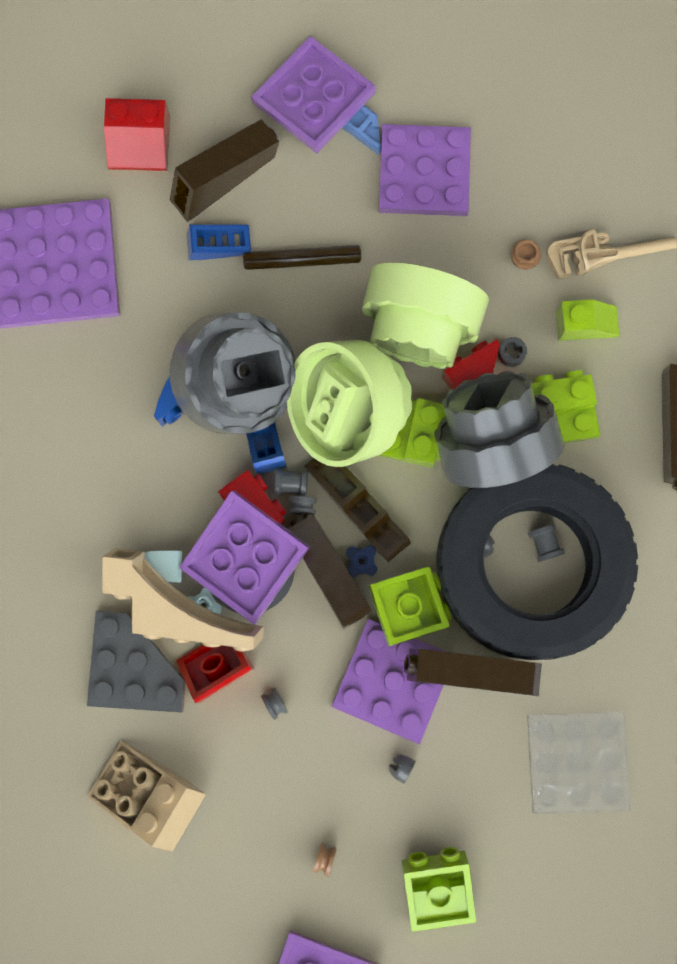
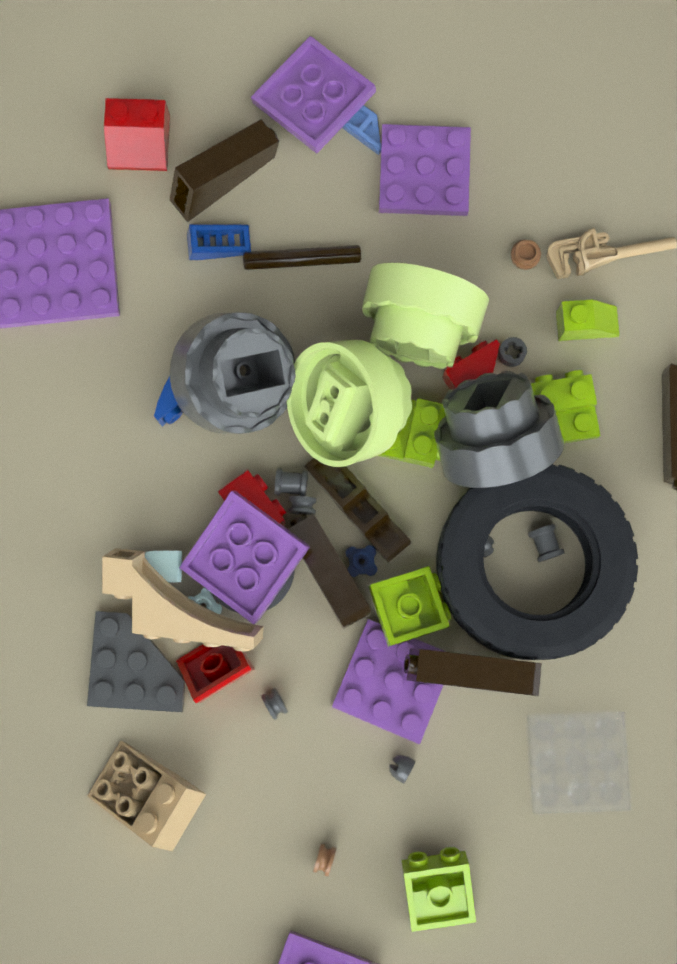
(266, 450): blue slope -> none

